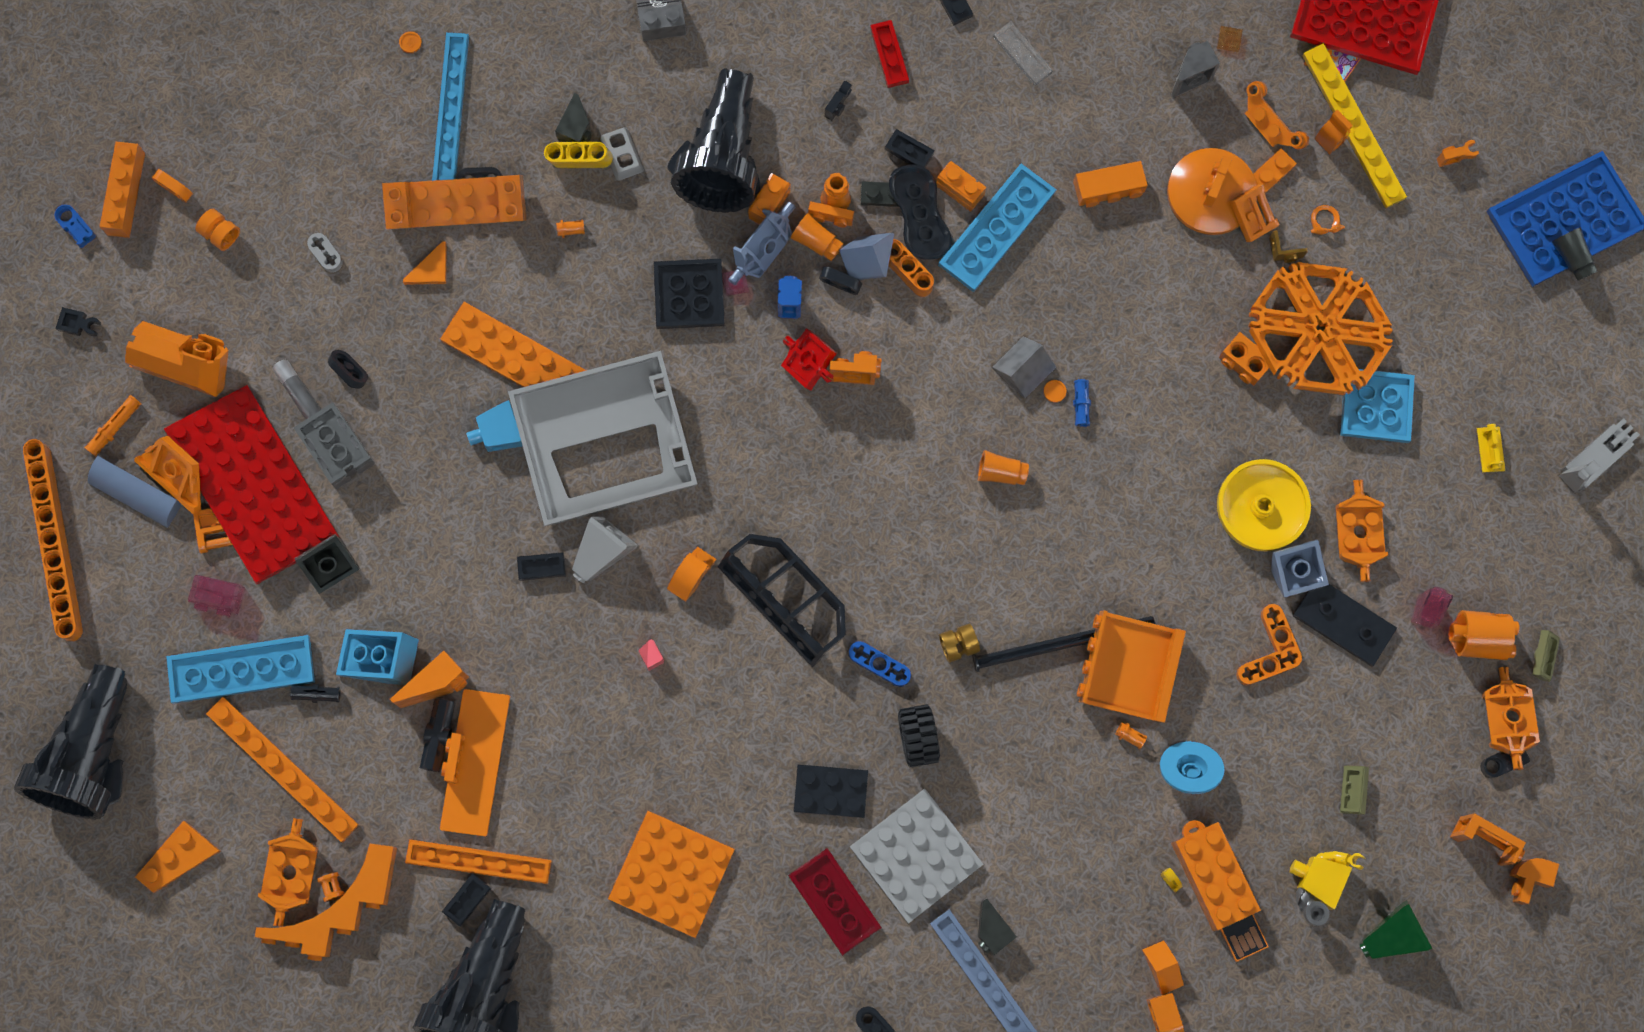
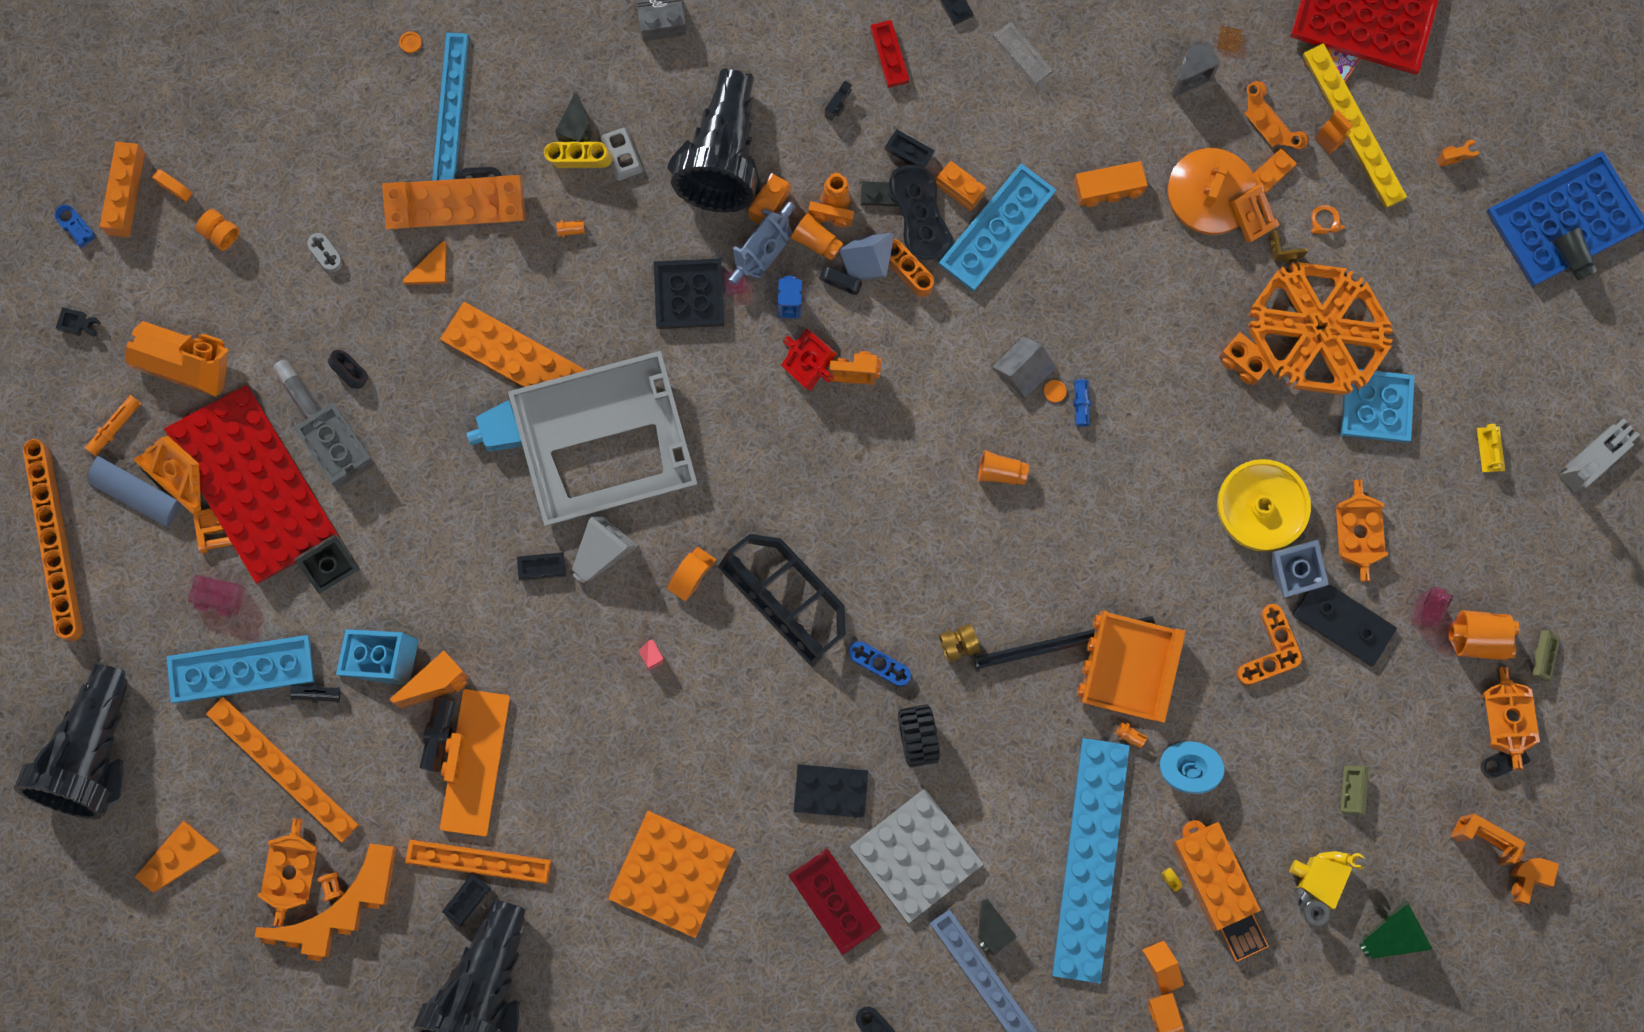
(1091, 861): none -> dark azure plate

